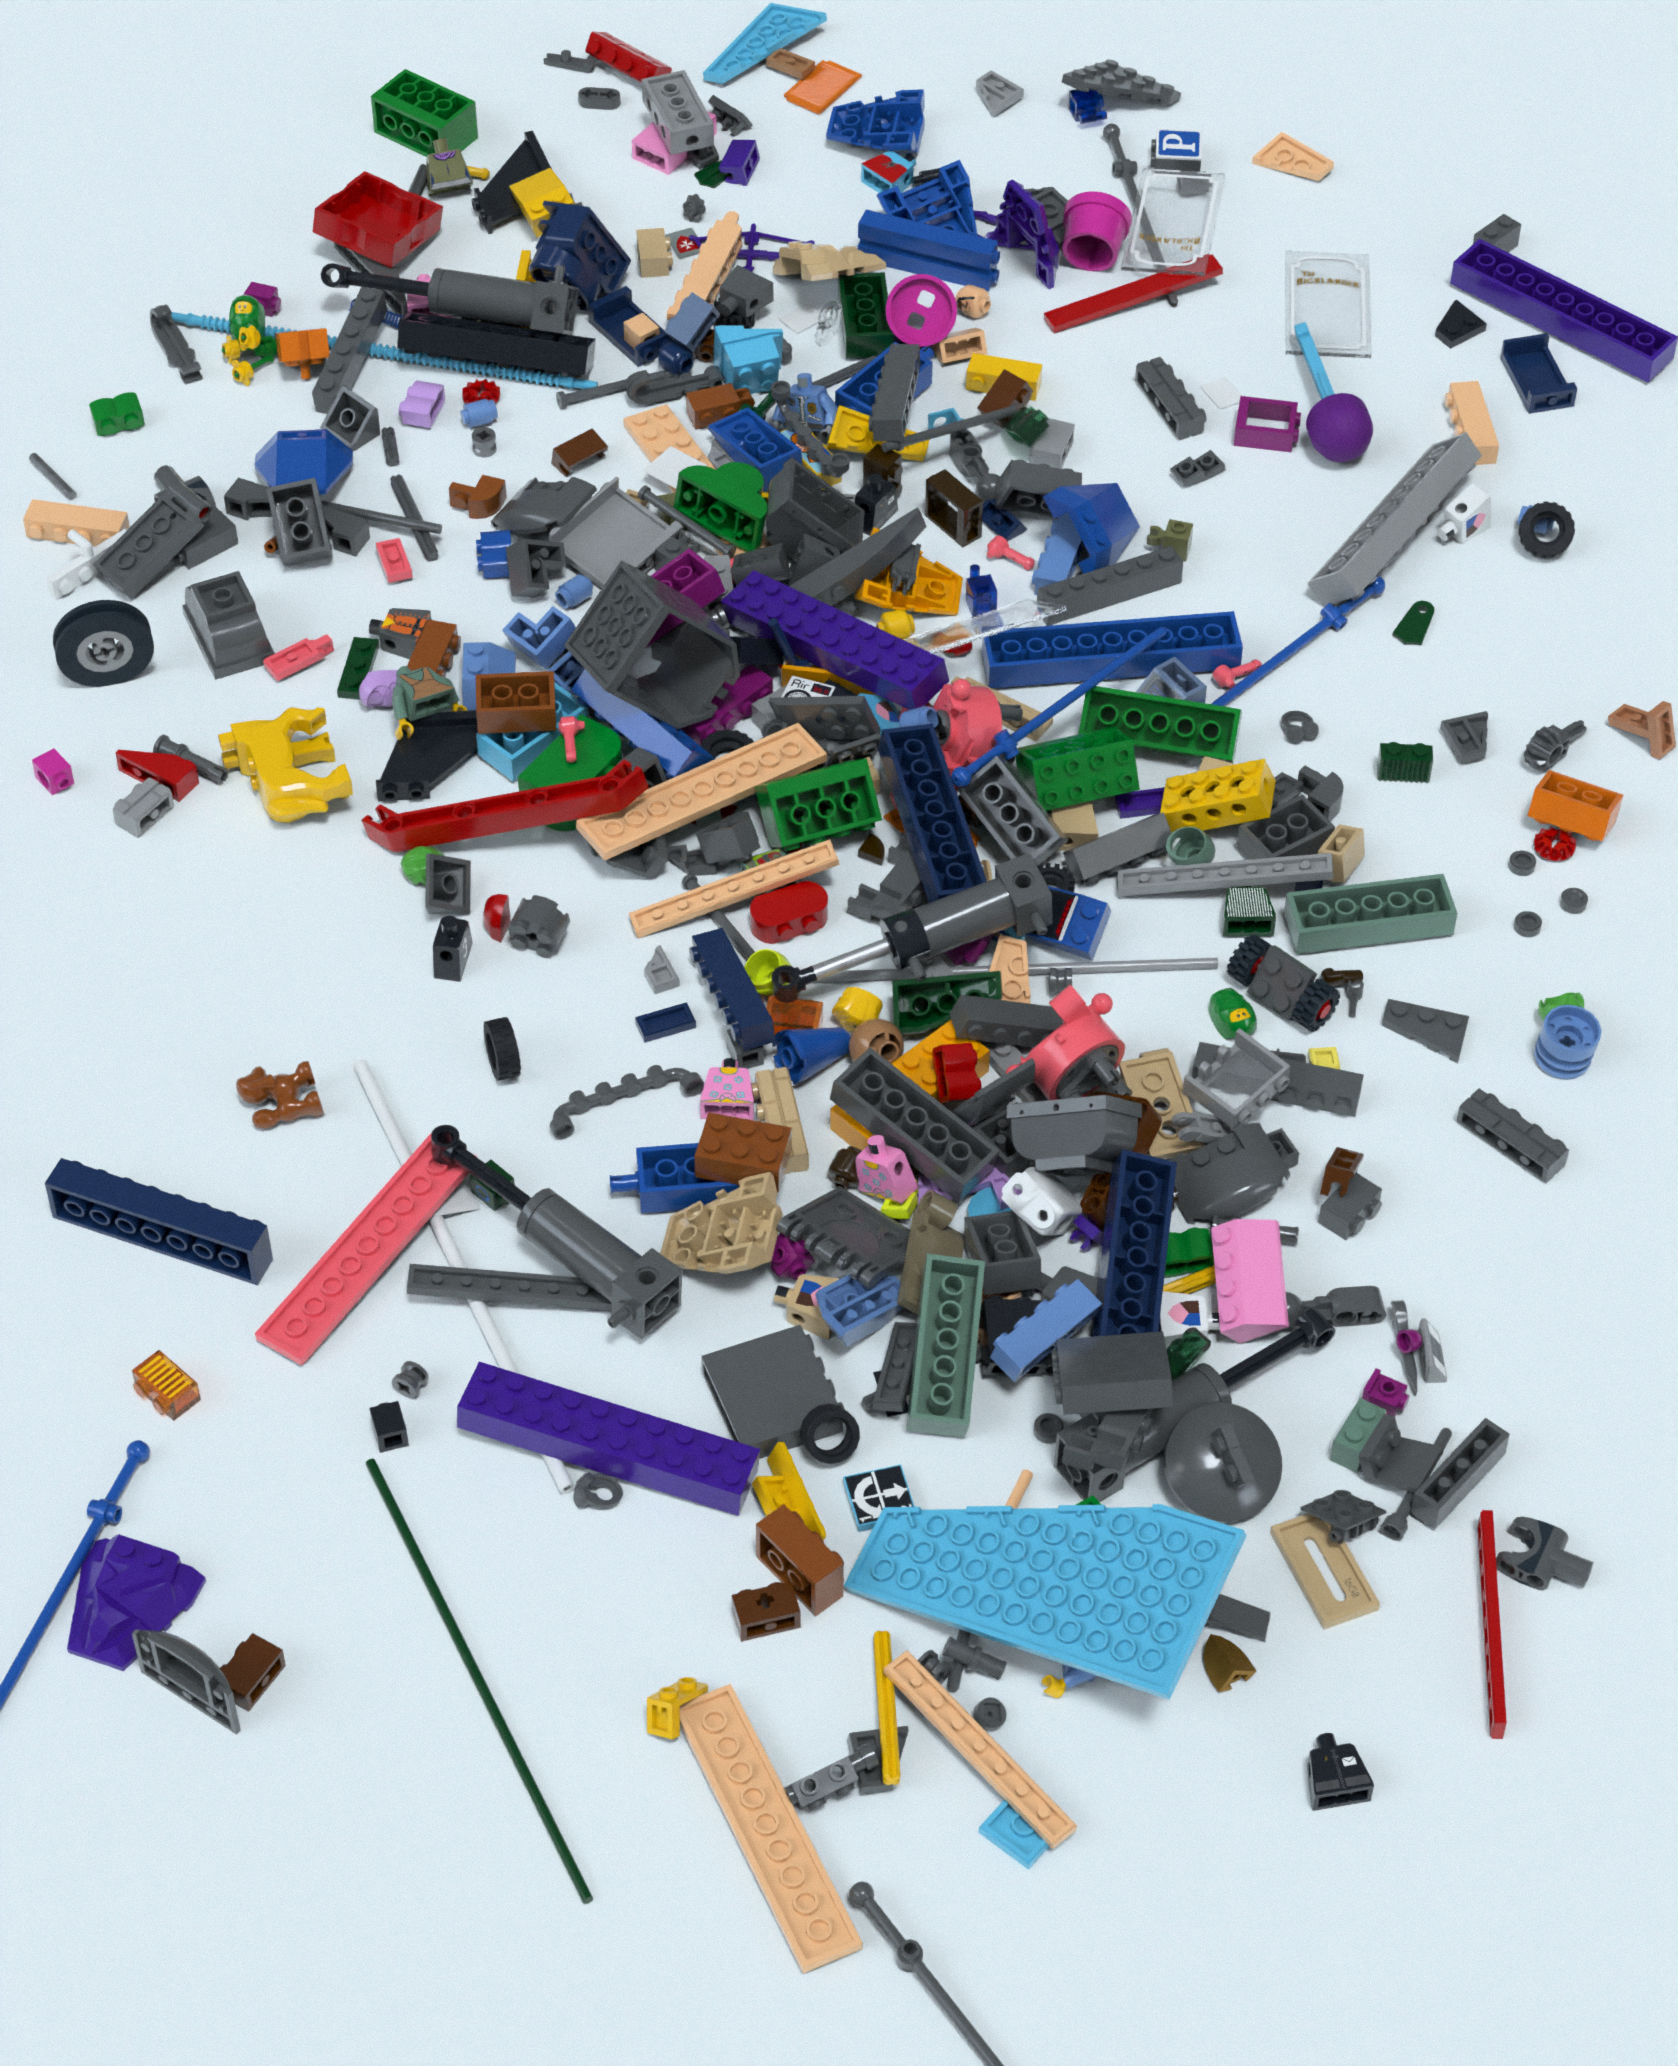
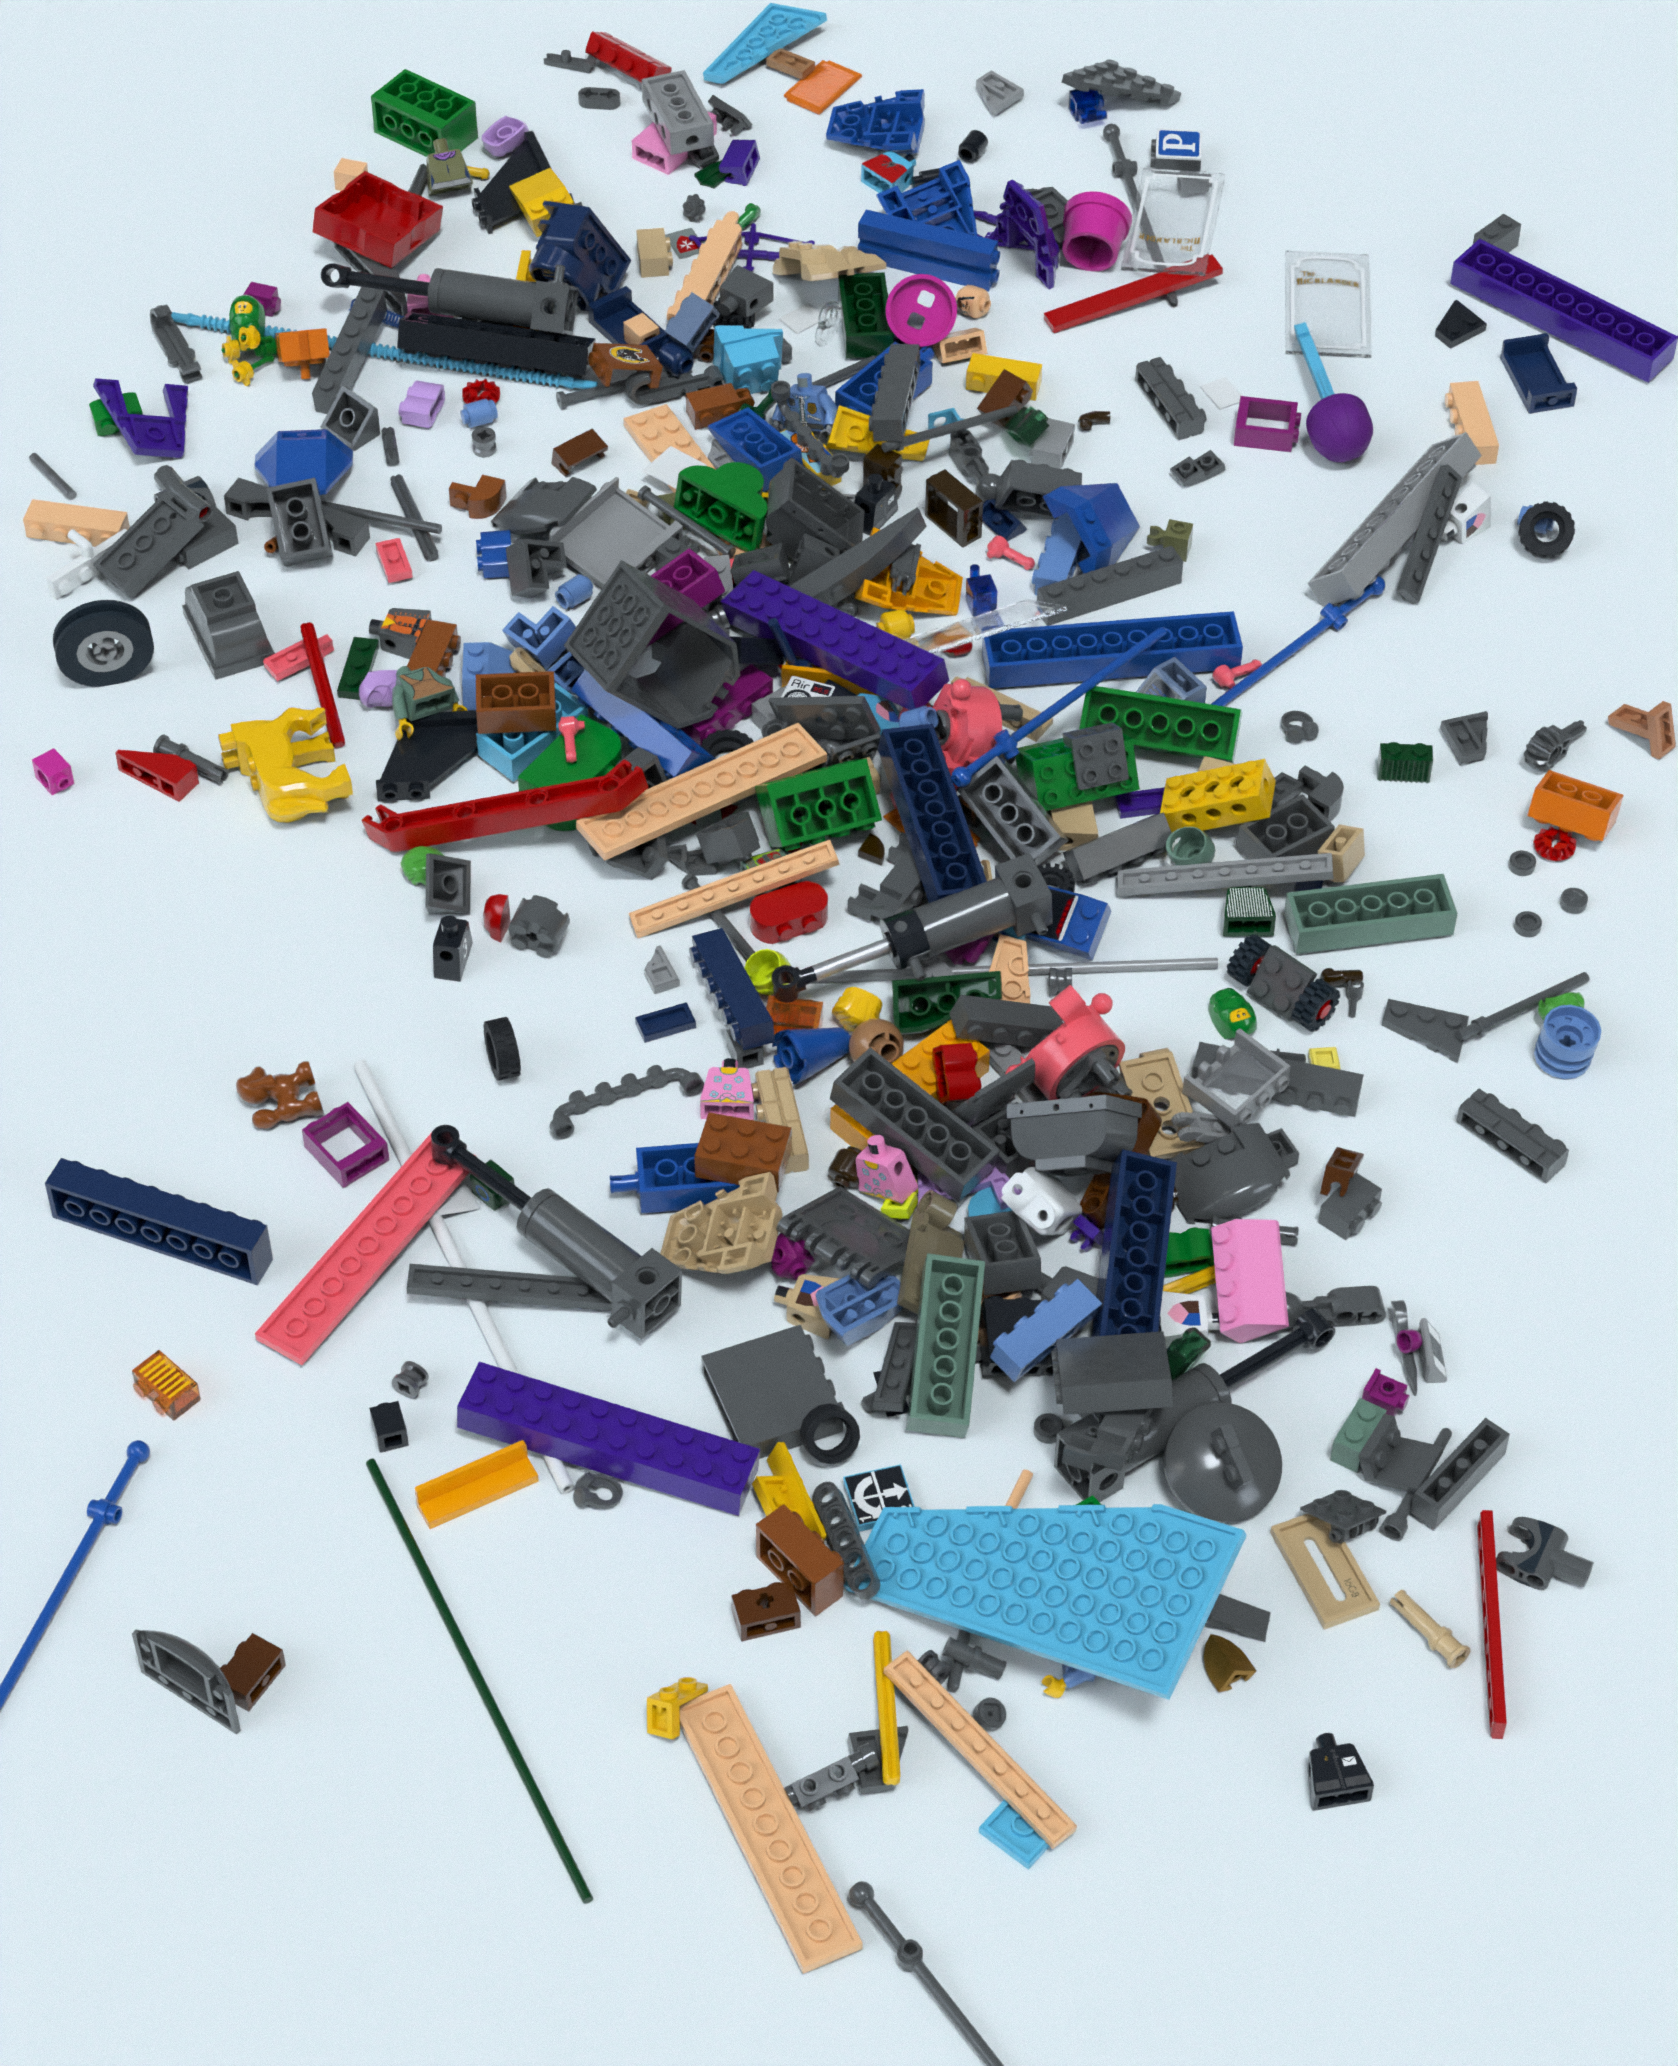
(127, 1589): dark purple wedge -> none
(142, 807): light grey brick -> none
(148, 433): none -> dark purple wing
(322, 684): none -> red axle
(347, 171): none -> light nougat brick
(357, 1163): none -> magenta window
(475, 1484): none -> light orange panel
(504, 136): none -> lavender piece
(524, 662): none -> tan plate
(625, 357): none -> dark orange panel
(751, 213): none -> green arm
(854, 1548): none -> dark grey beam
(972, 146): none -> black brick
(1093, 417): none -> dark brown arm
(1097, 755): none -> dark grey bracket
(1293, 158): light nougat wing -> none
(1414, 623): dark green piece -> none
(1429, 534): none -> dark grey plate
(1438, 1637): none -> tan pin
(1482, 1024): none -> dark grey bar

